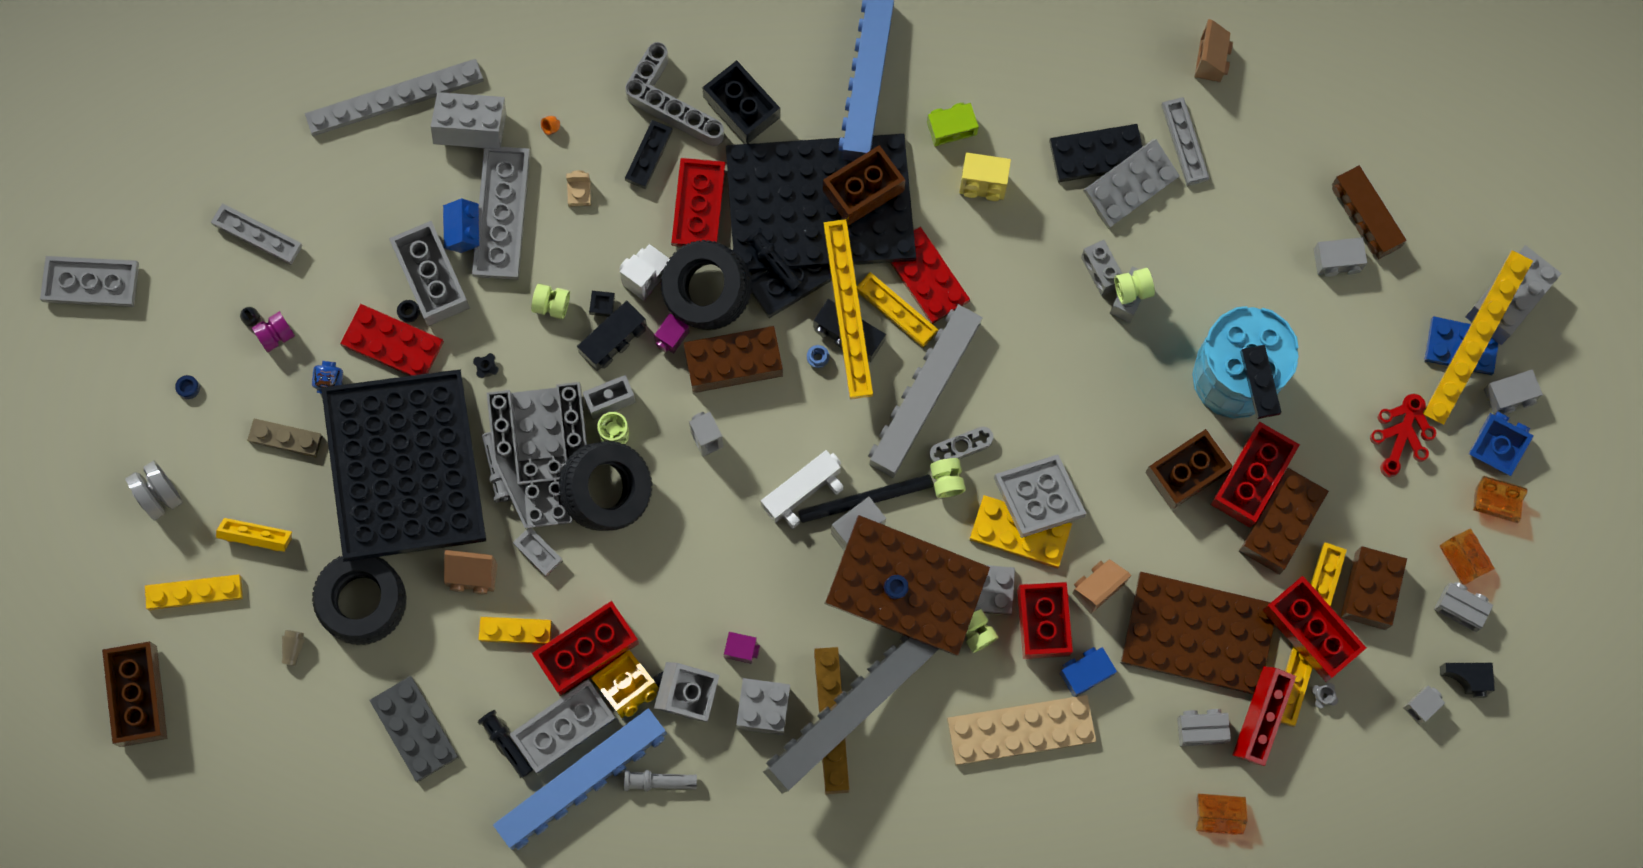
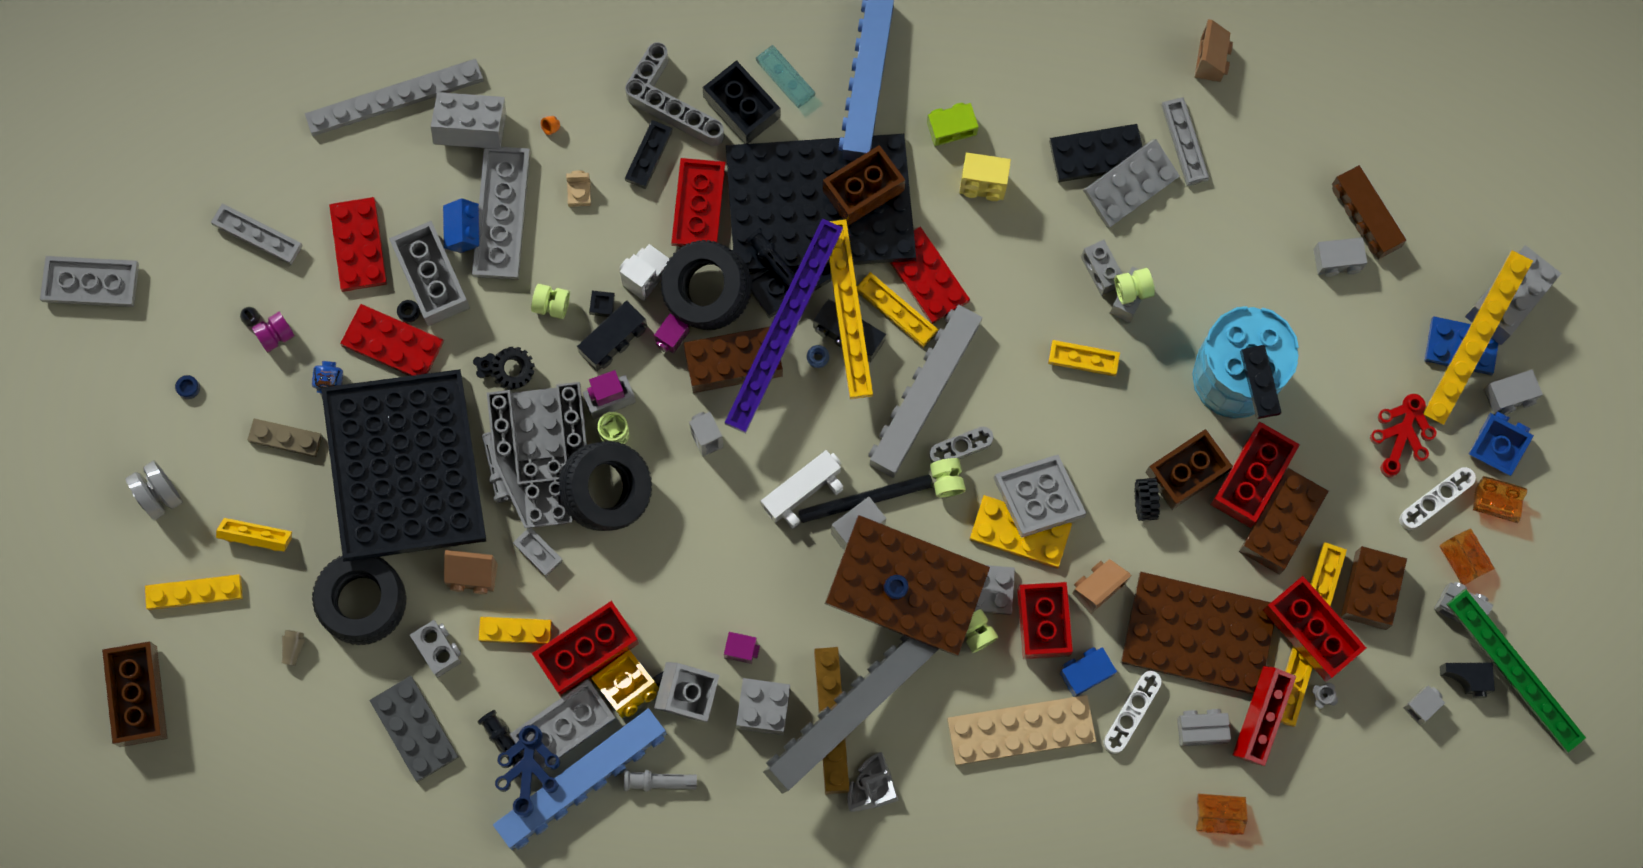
(358, 244): none -> red plate
(431, 651): none -> light grey brick
(525, 364): none -> black tyre
(526, 767): none -> dark blue plant
(605, 388): none -> magenta brick
(783, 326): none -> dark purple plate
(785, 76): none -> clear light blue tile
(873, 785): none -> light grey brick
(1084, 358): none -> yellow plate
(1134, 713): none -> white beam
(1147, 499): none -> black tyre
(1436, 497): none -> white beam
(1516, 671): none -> green plate

